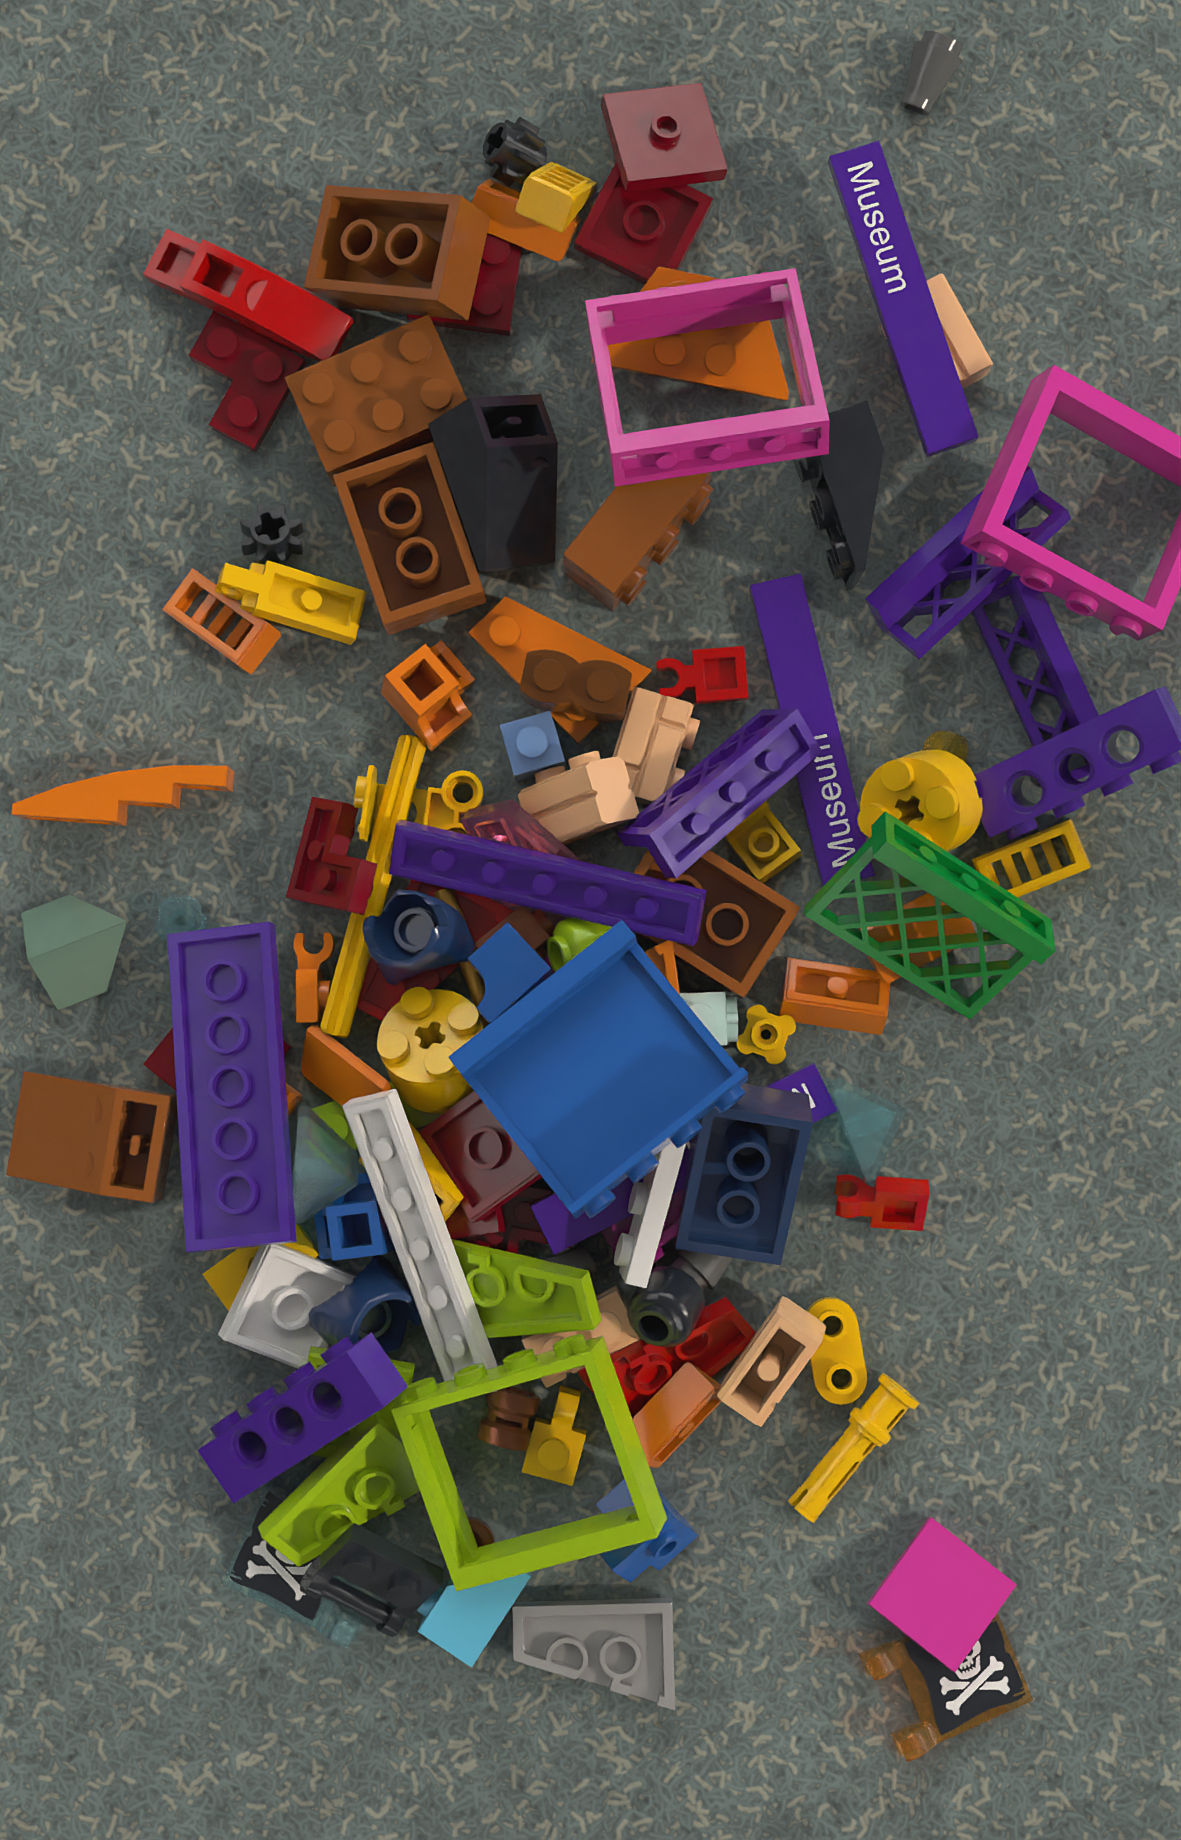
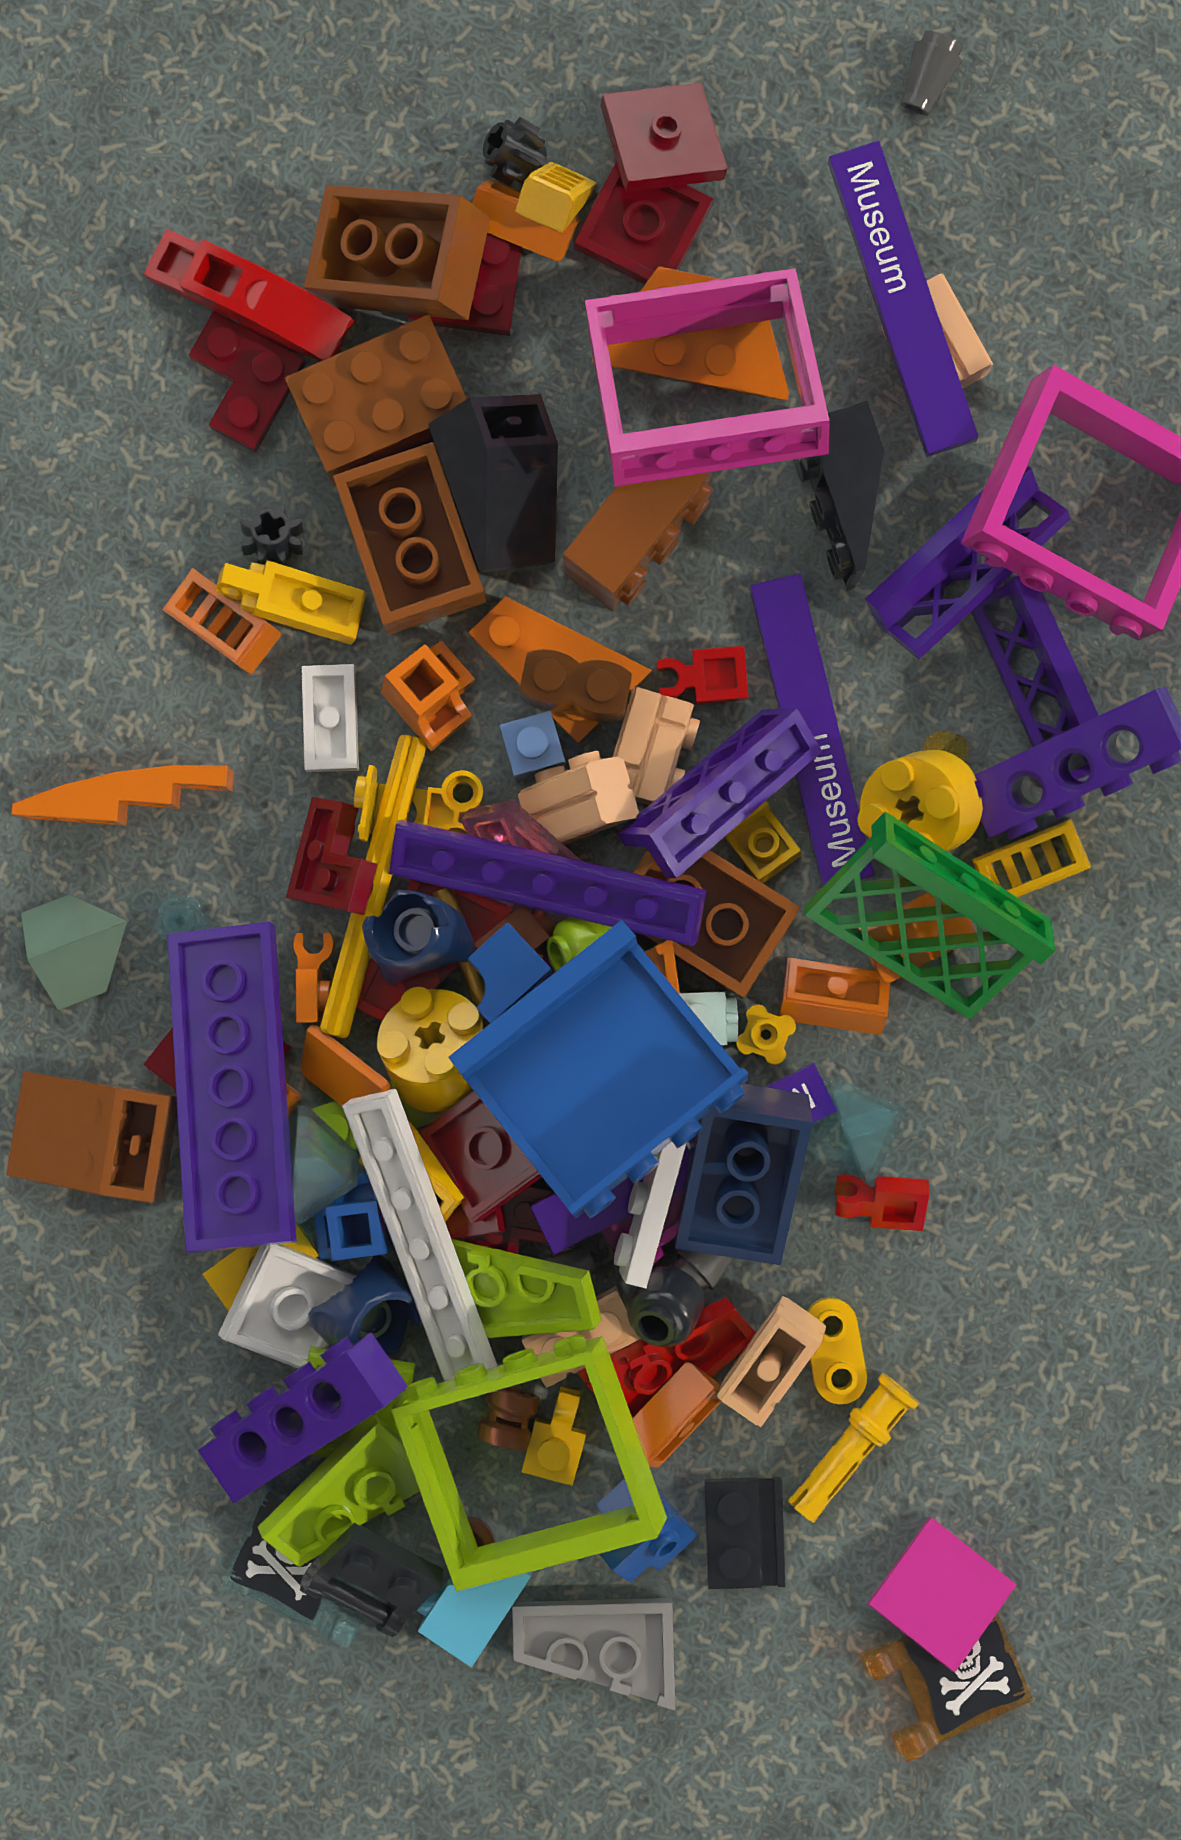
(330, 718): none -> white plate
(744, 1533): none -> black plate

